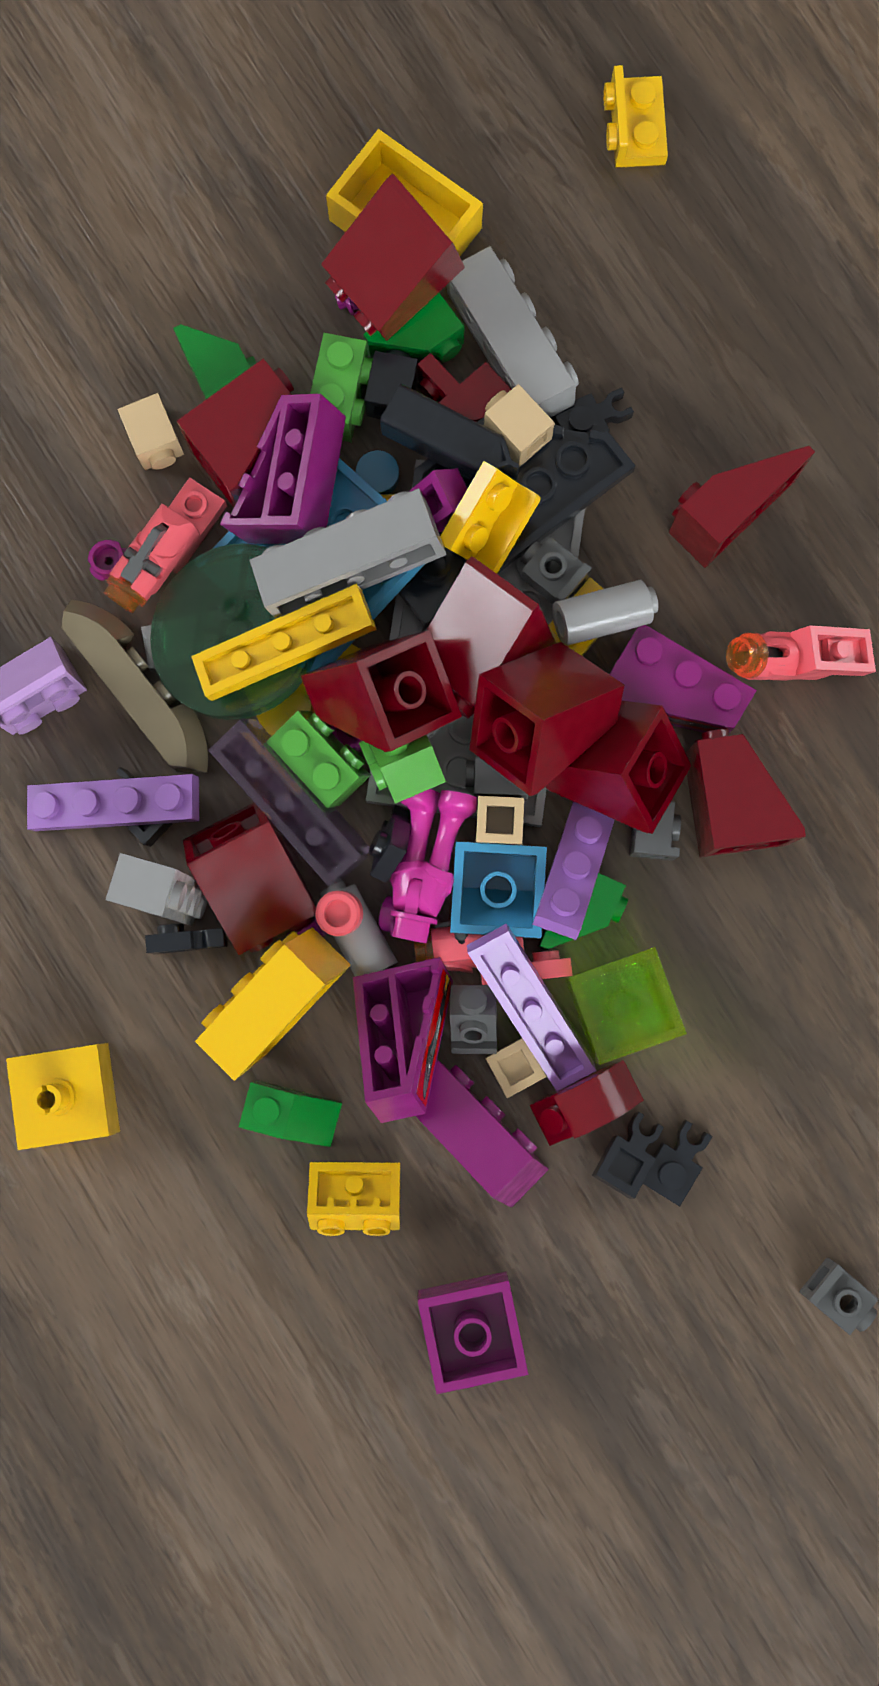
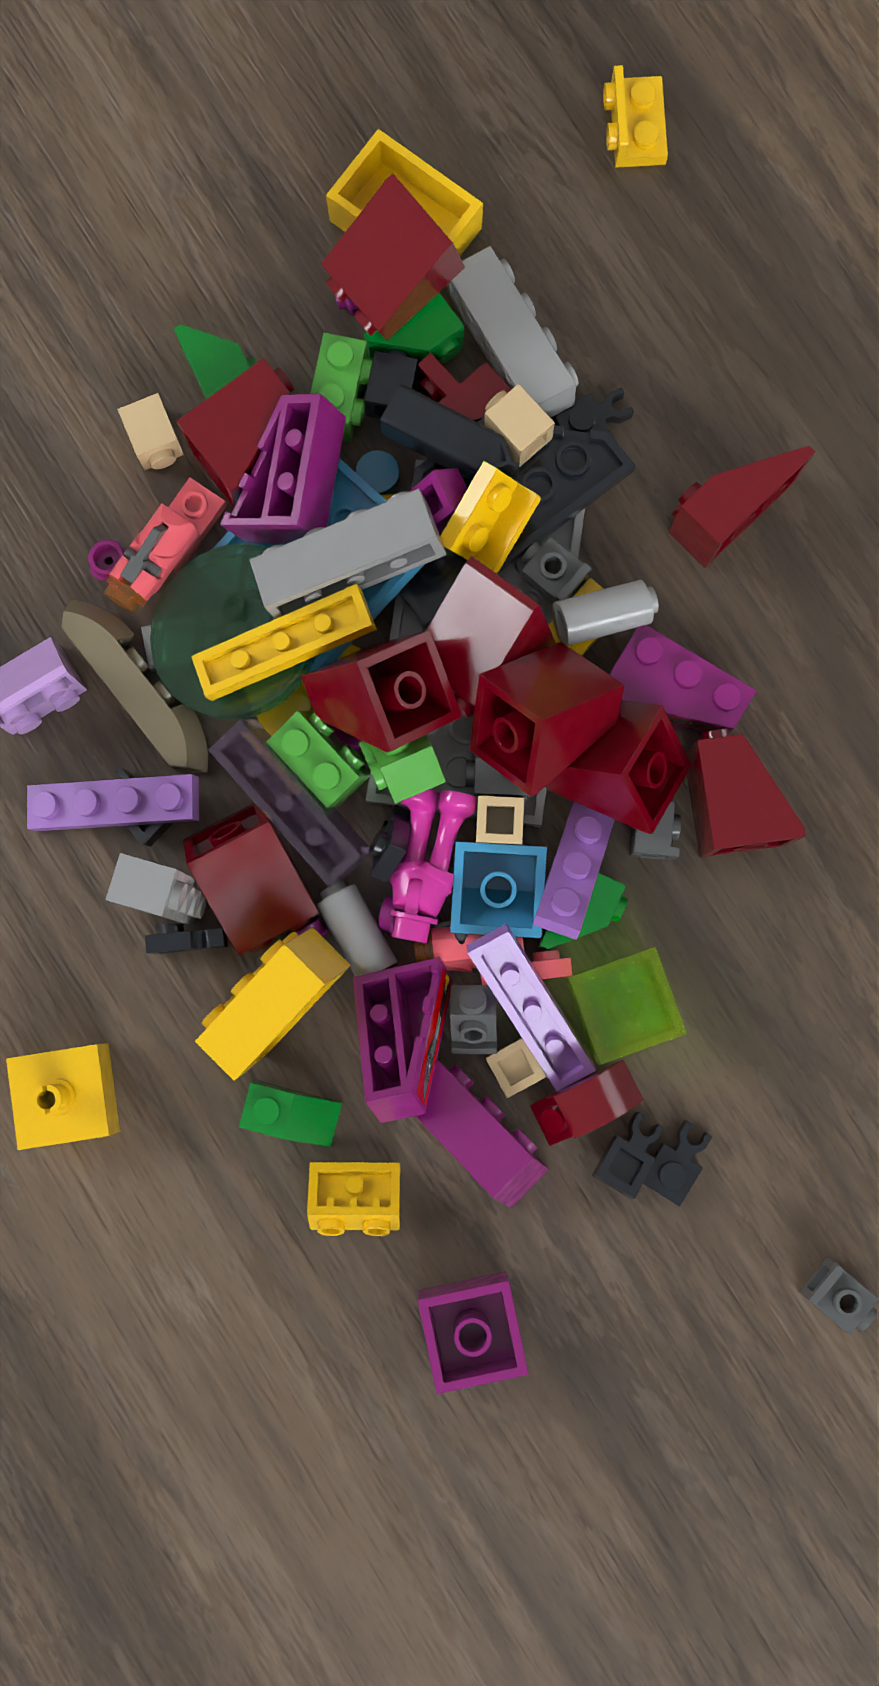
(339, 913): coral tile -> none
(802, 654): coral plate -> none

